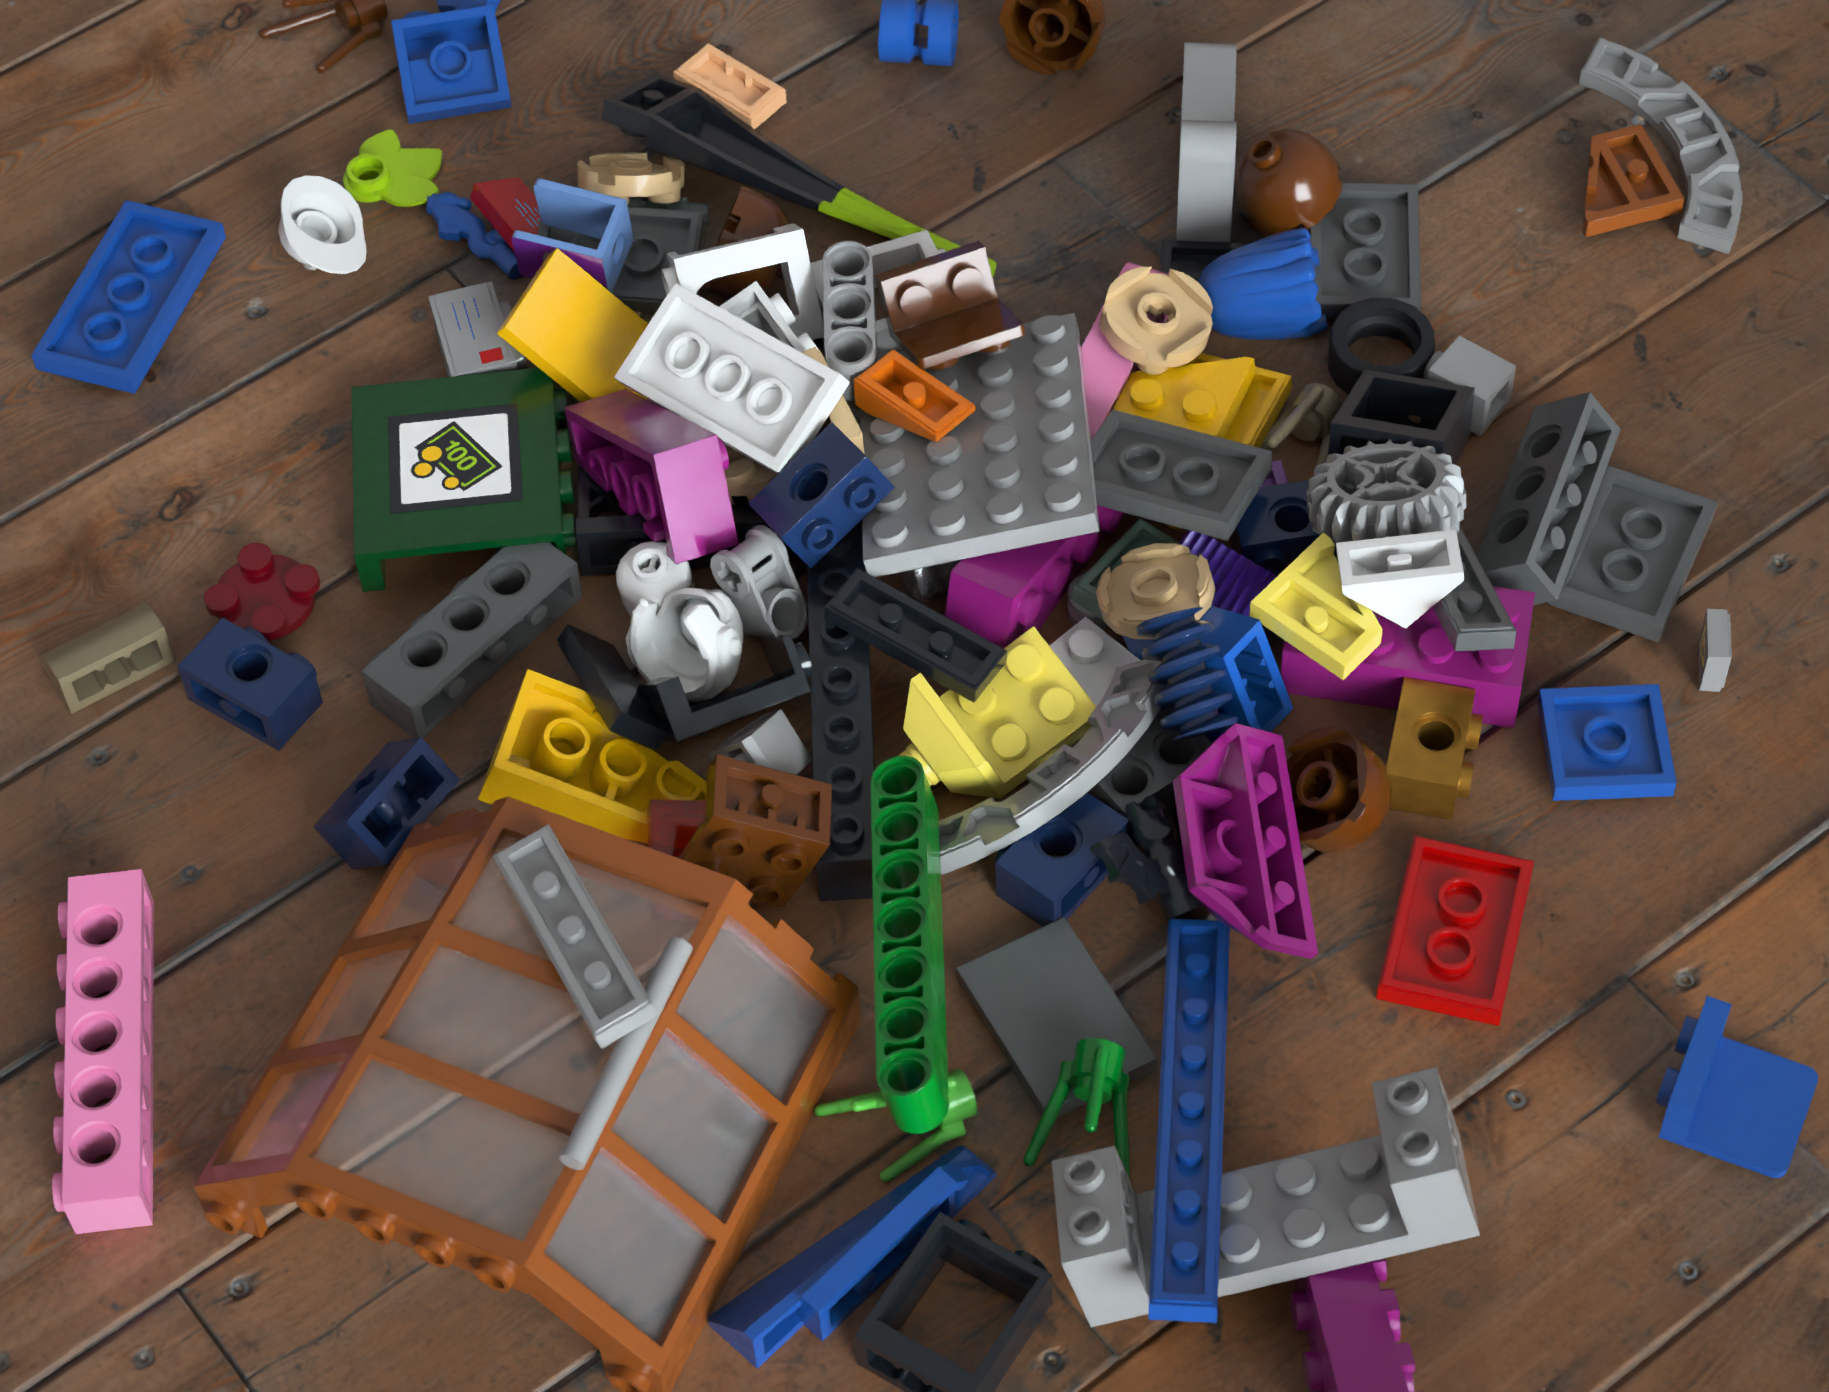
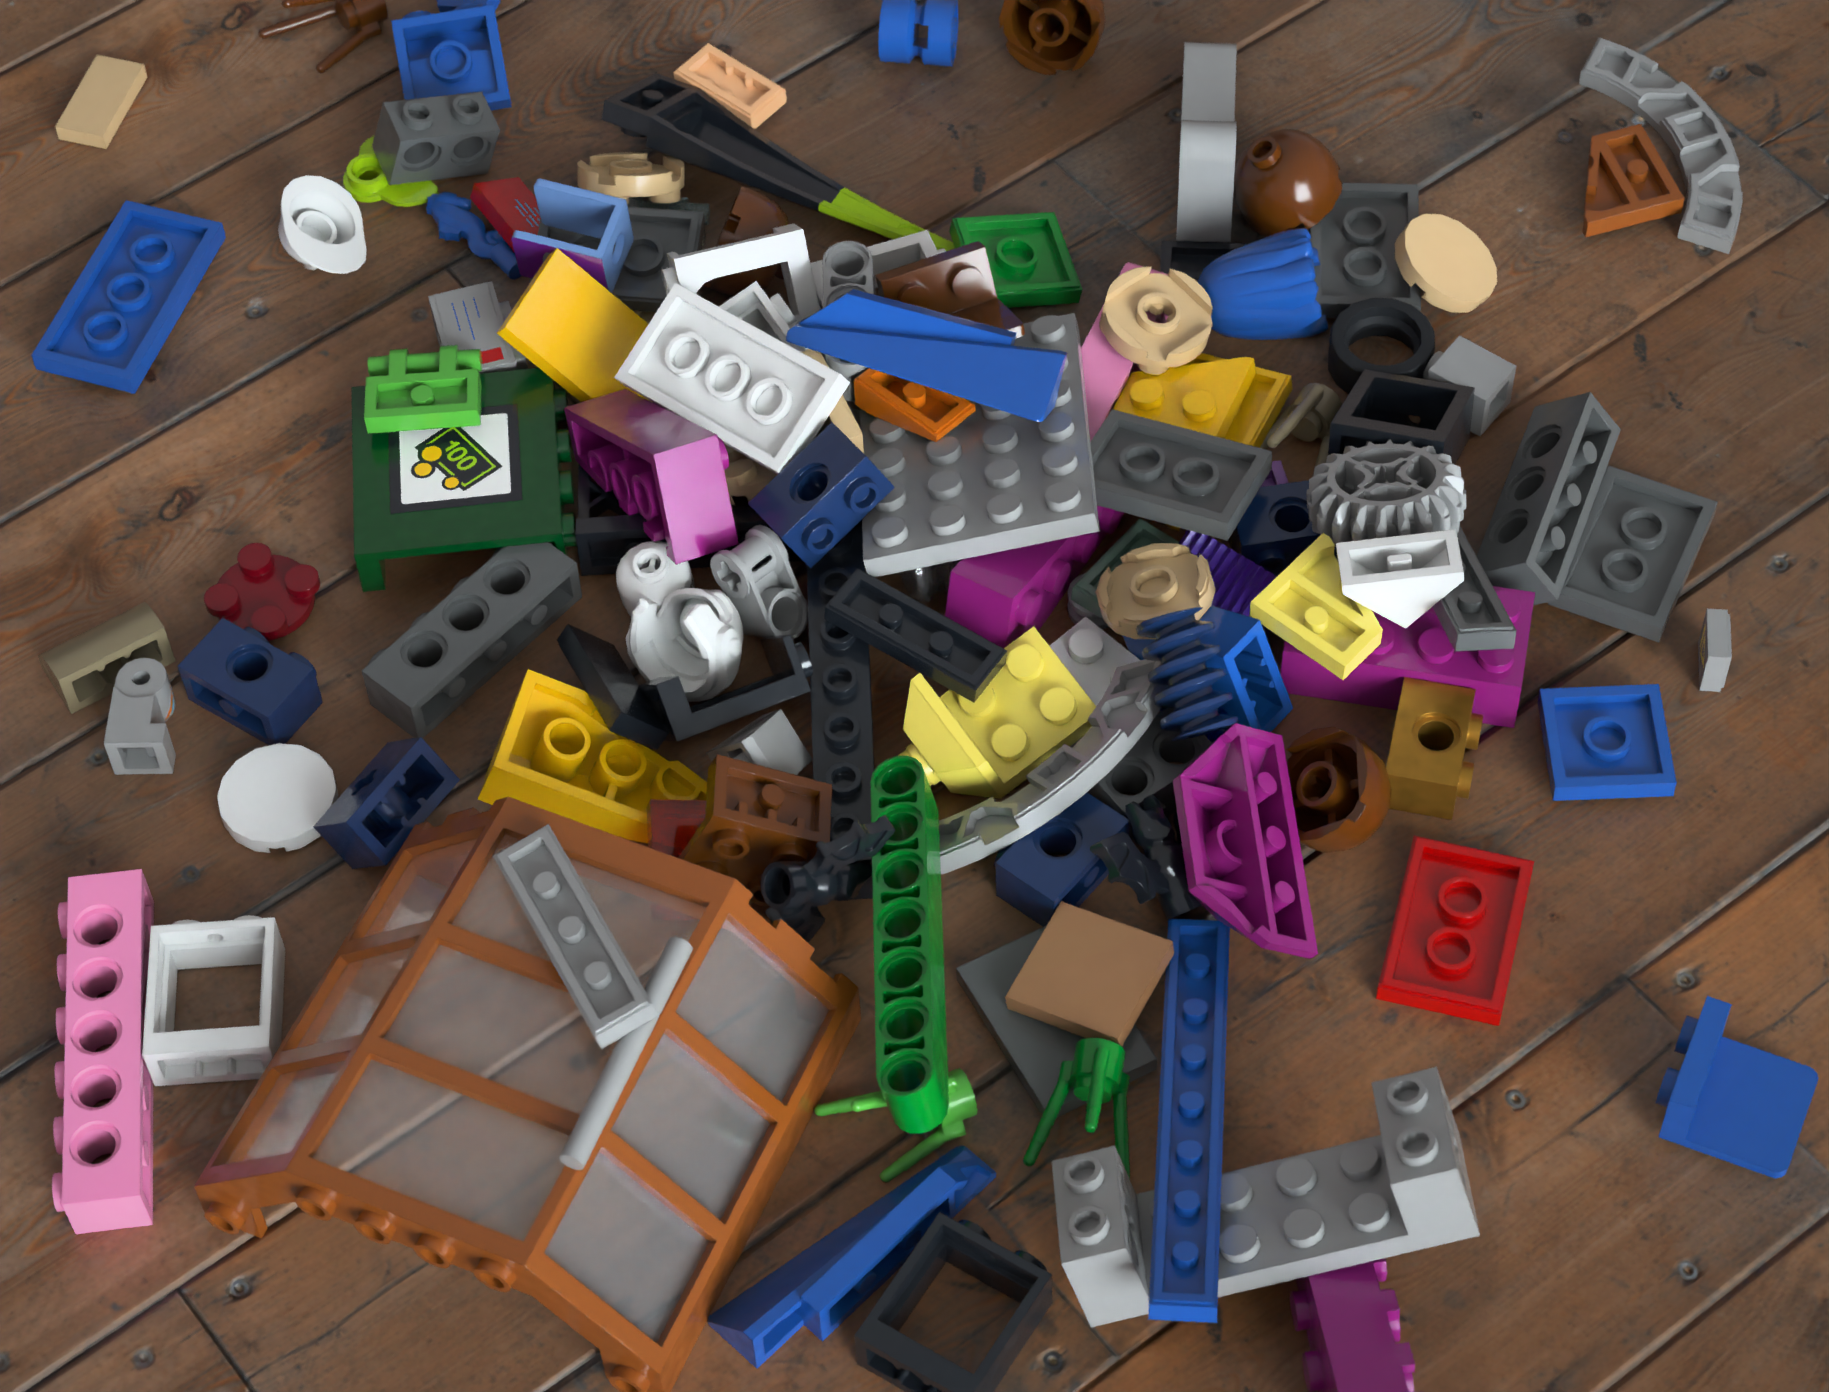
(101, 101): none -> tan tile
(136, 724): none -> light grey leg
(216, 1052): none -> white window
(276, 797): none -> white tile
(423, 390): none -> bright green plate
(435, 138): none -> dark grey brick
(799, 887): none -> black animal
(936, 352): none -> blue wedge
(1024, 256): none -> green tile
(1090, 974): none -> medium nougat tile
(1446, 262): none -> tan tile

